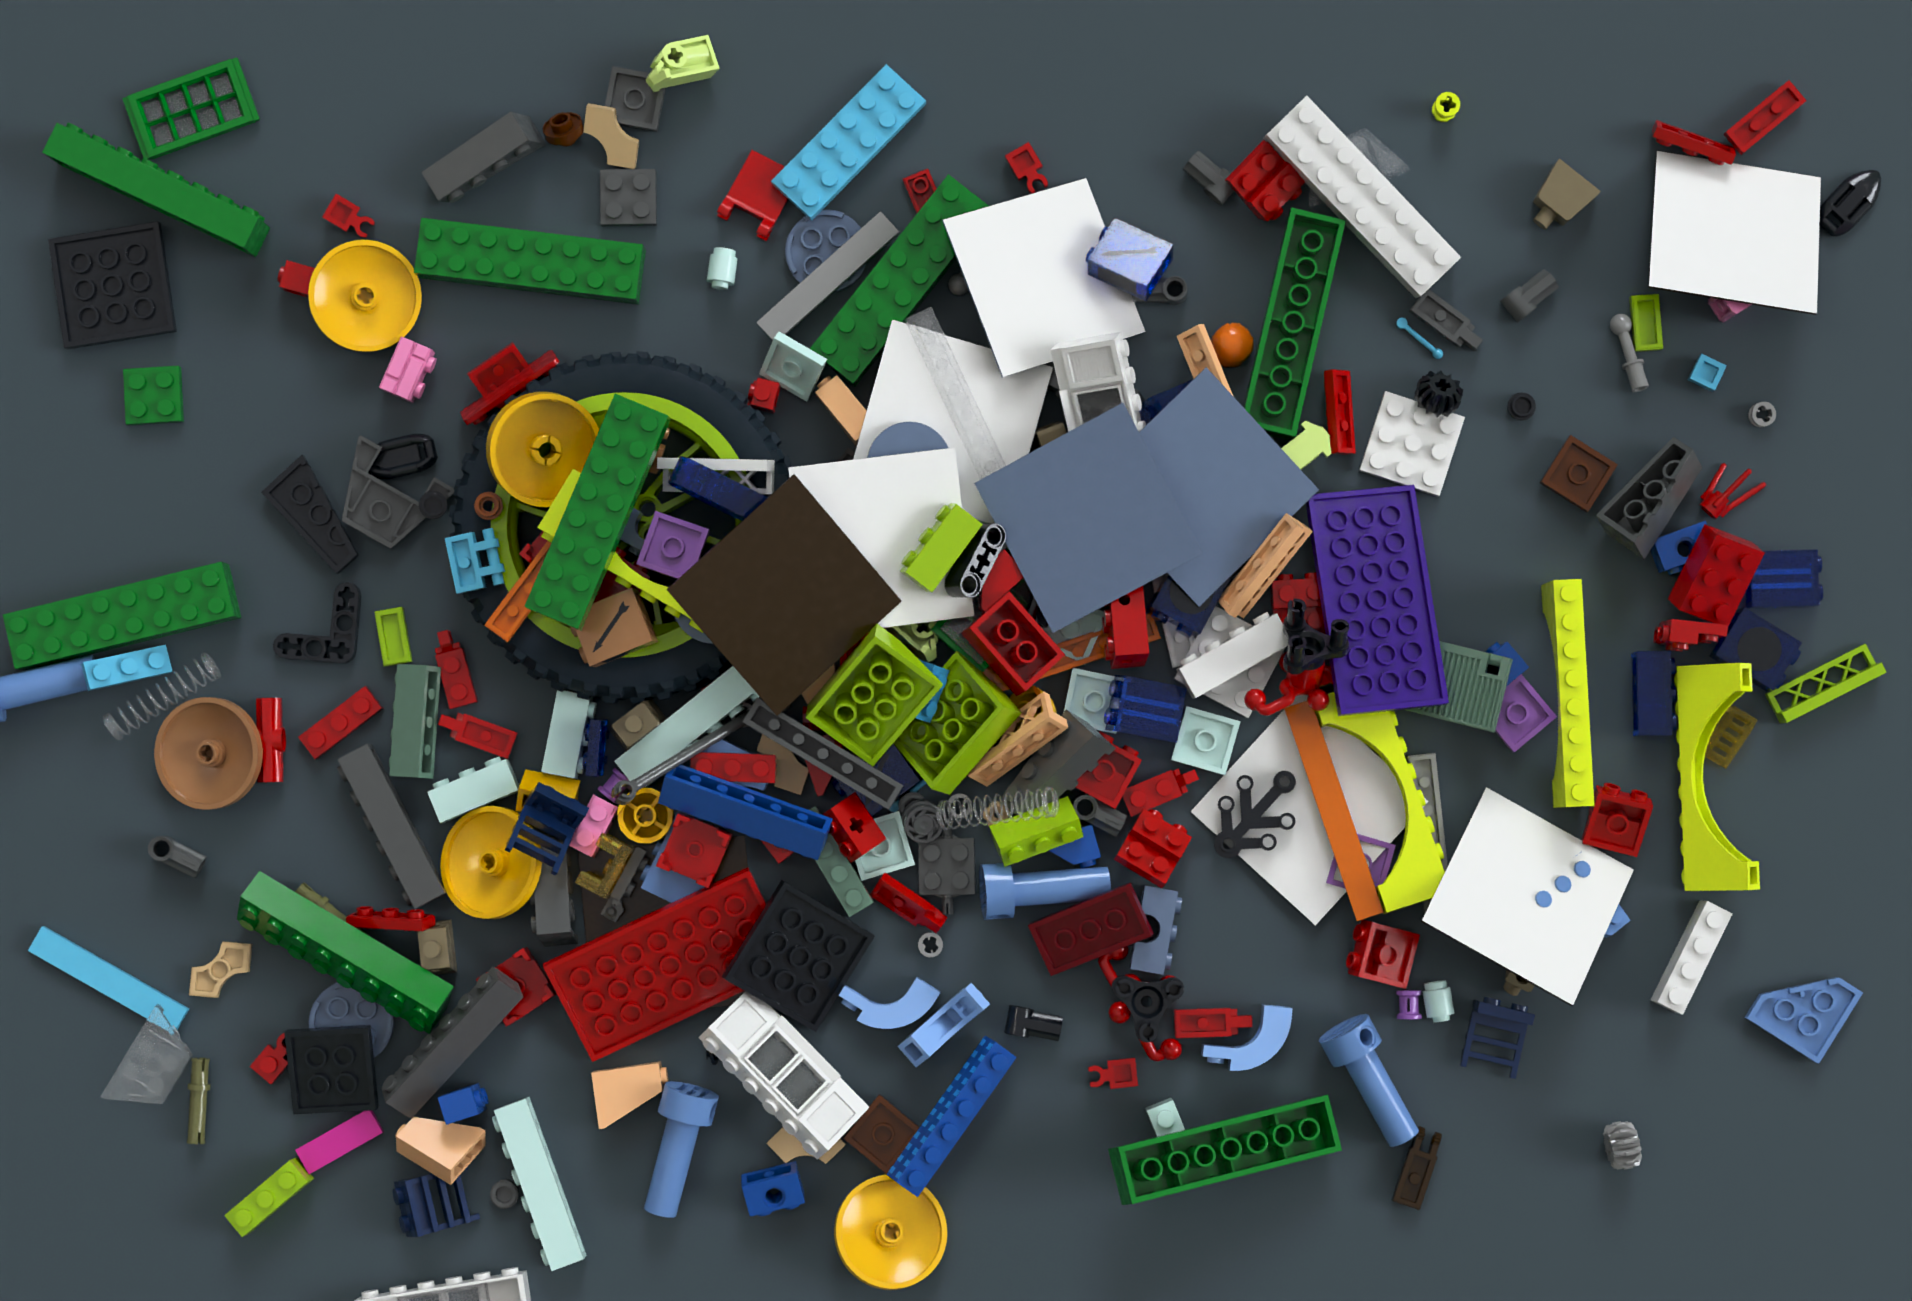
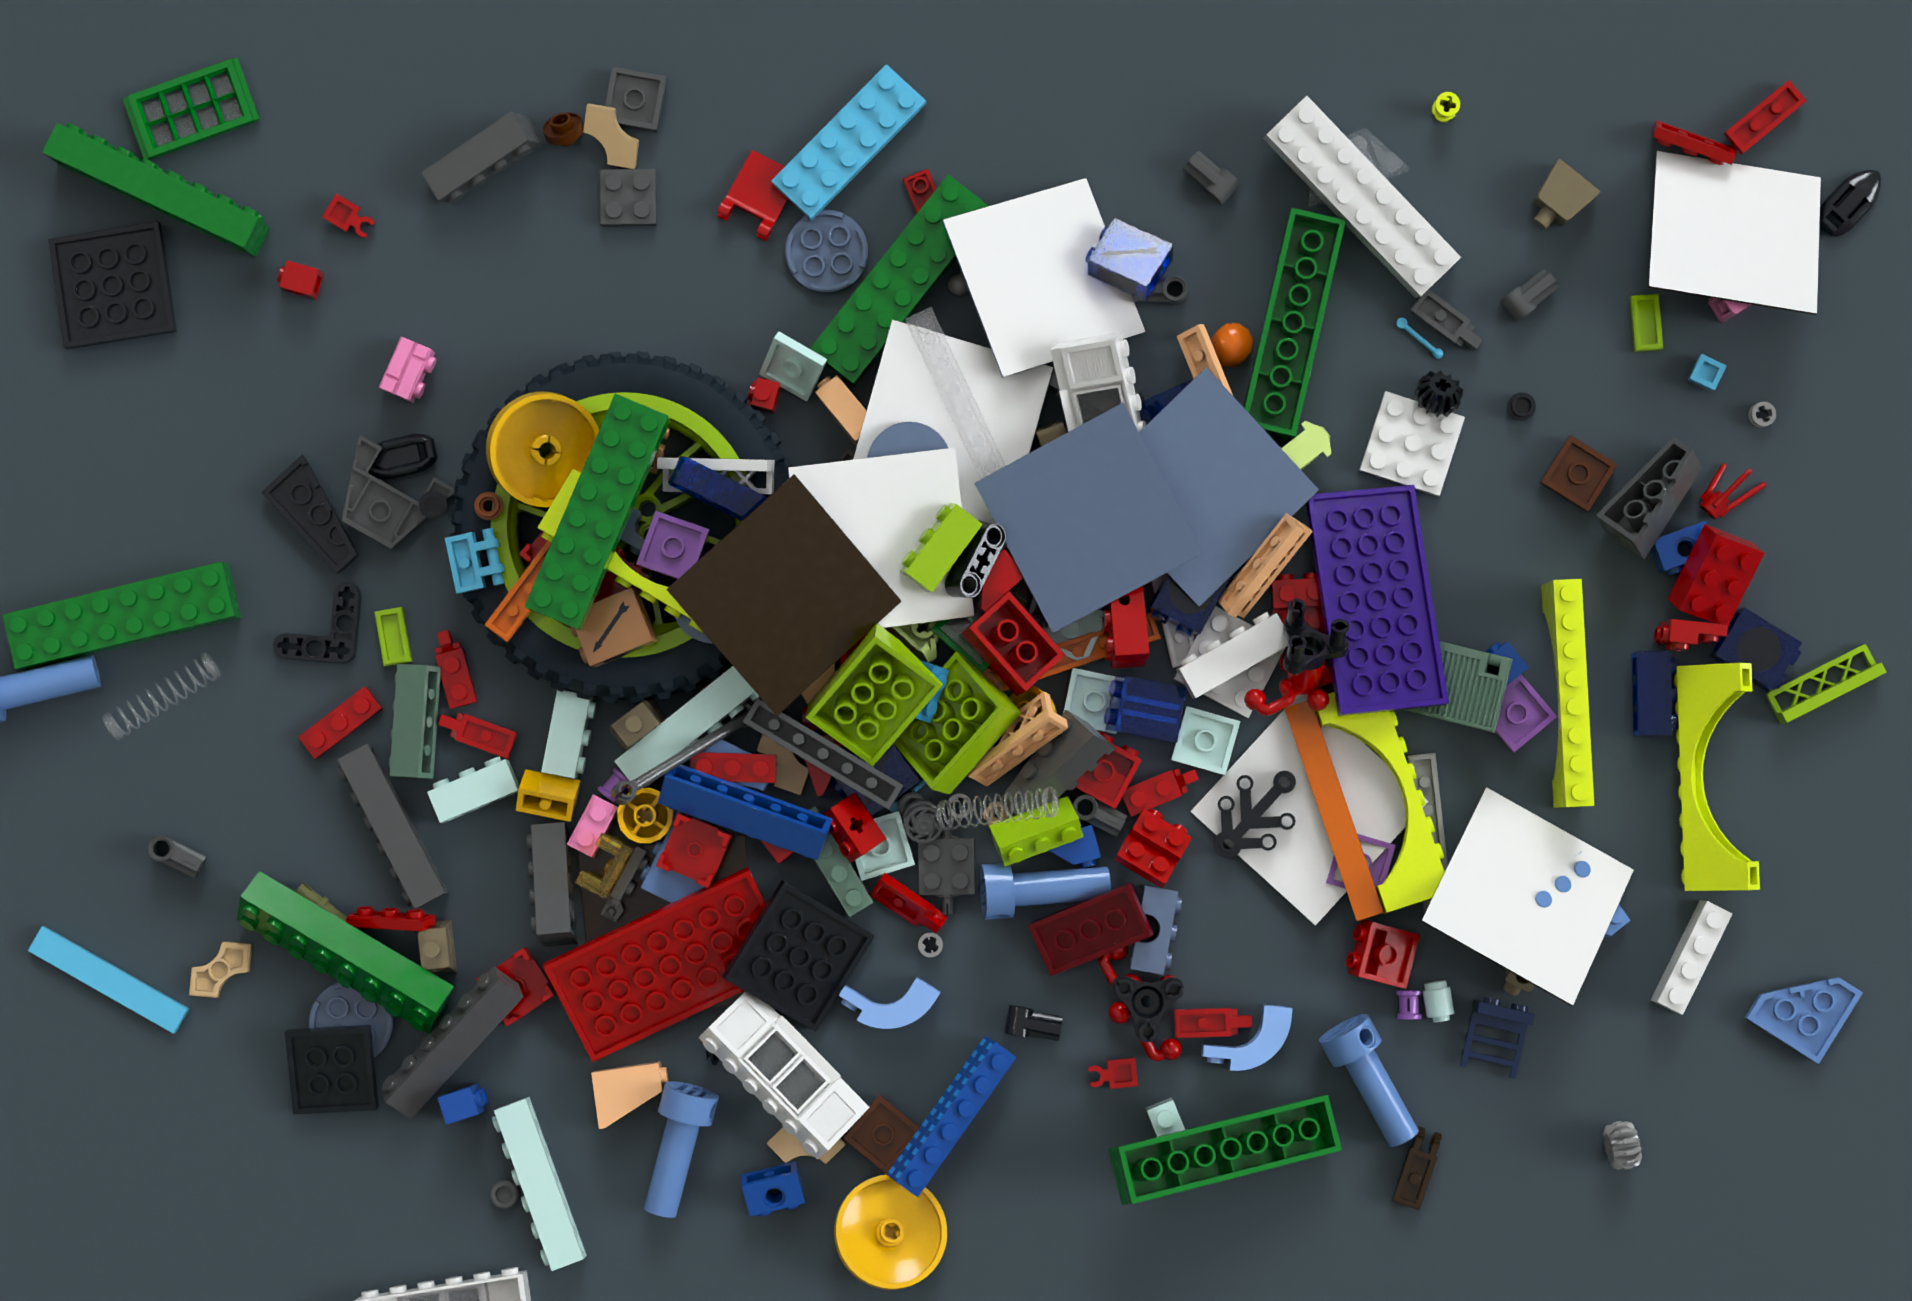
(126, 667): medium azure plate -> none
(150, 1064): clear wing -> none
(153, 395): green plate -> none
(198, 1100): olive pin -> none
(208, 753): medium nougat dish -> none
(269, 1197): lime brick -> none
(271, 1061): red plate -> none
(272, 737): red piece -> none
(339, 1141): dark pink tile -> none
(364, 296): yellow dish -> none
(418, 1208): dark blue plate -> none
(440, 1147): light nougat slope -> none
(478, 870): yellow dish -> none
(502, 377): red bracket -> none
(530, 261): green brick -> none
(552, 814): dark blue plate -> none
(596, 735): clear blue plate -> none
(683, 63): yellowish green piece -> none
(722, 268): light aqua brick -> none
(828, 276): light grey tile -> none
(943, 1024): light blue arch -> none
(1025, 164): red plate -> none
(1265, 182): red plate -> none
(1339, 411): red plate -> none
(1617, 819): red plate -> none
(1621, 326): light grey pin -> none
(1737, 742): clear yellow slope -> none
(1786, 580): clear blue brick -> none

